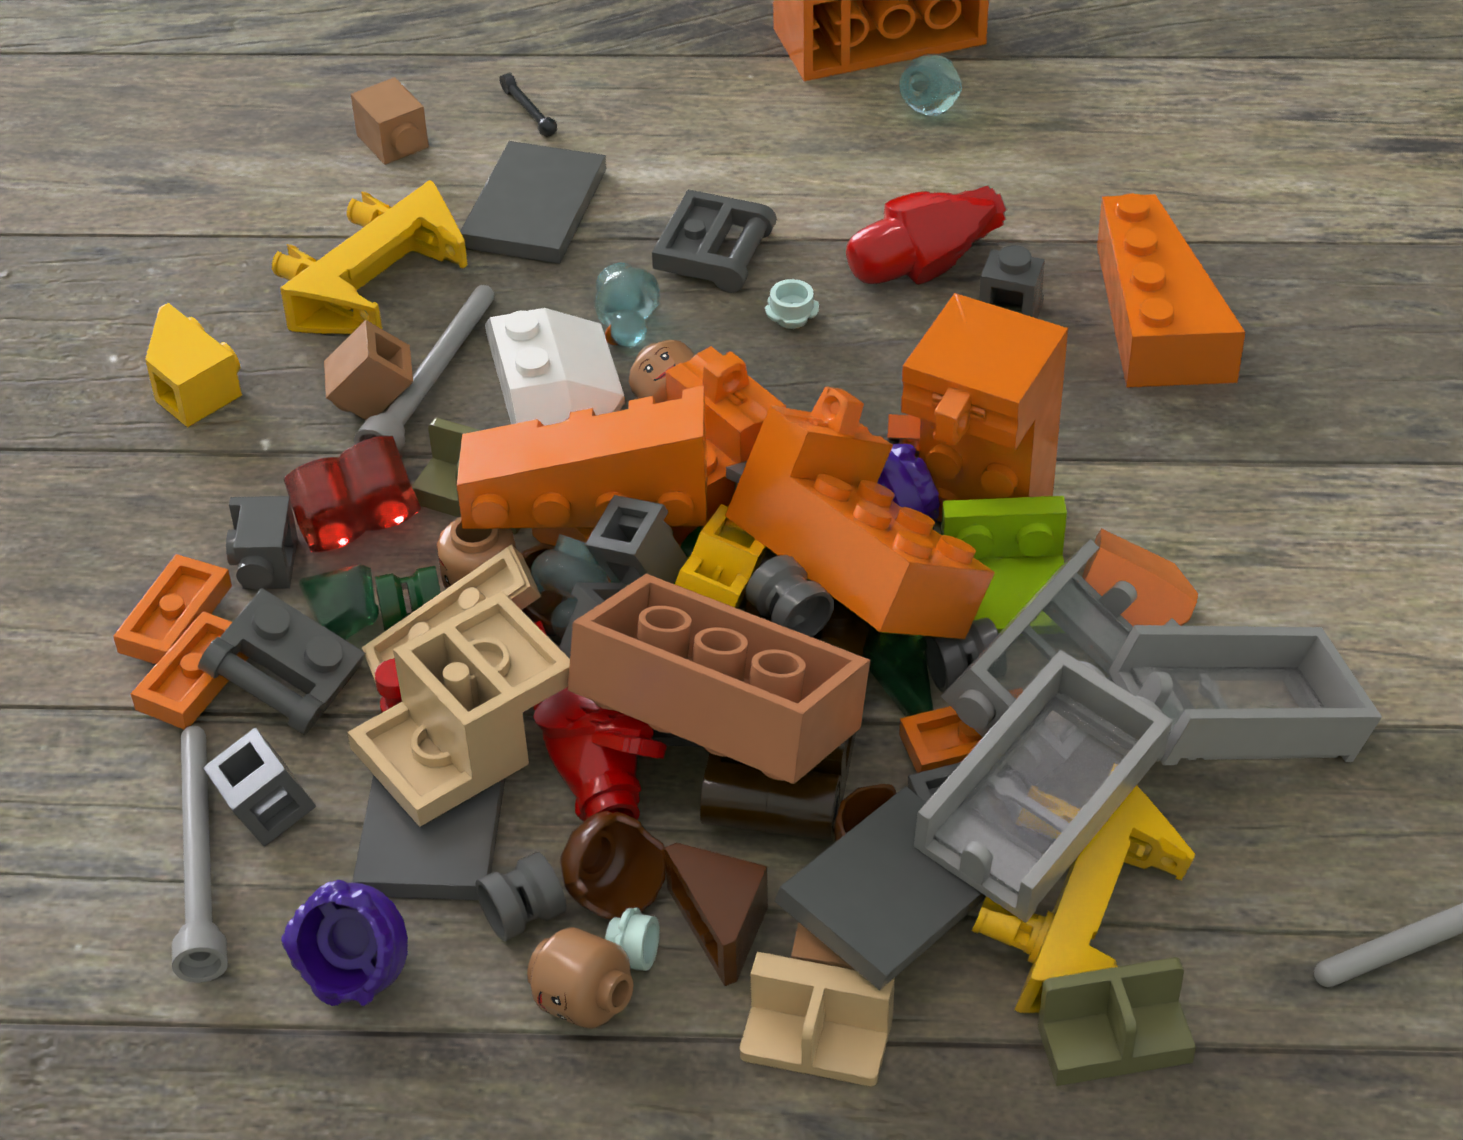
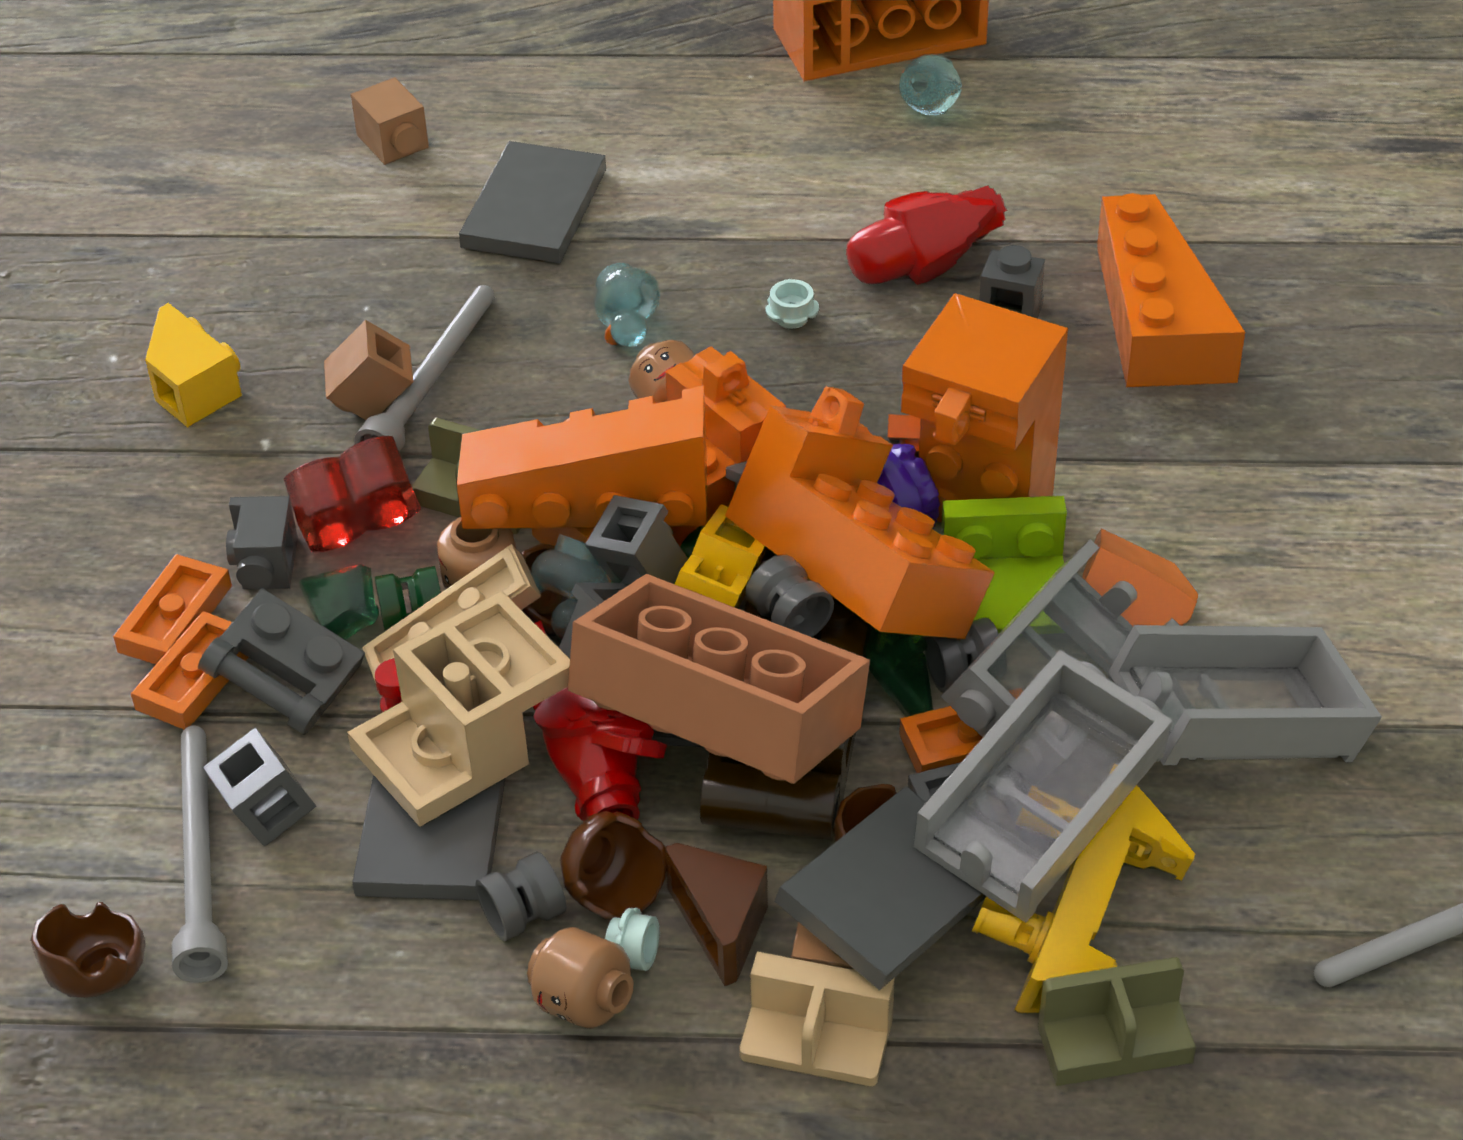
(89, 951): none -> reddish brown hair
(325, 289): yellow hose -> none
(347, 942): dark purple hair -> none
(546, 125): black hinge -> none
(552, 365): white wedge -> none
(698, 232): dark grey plate -> none

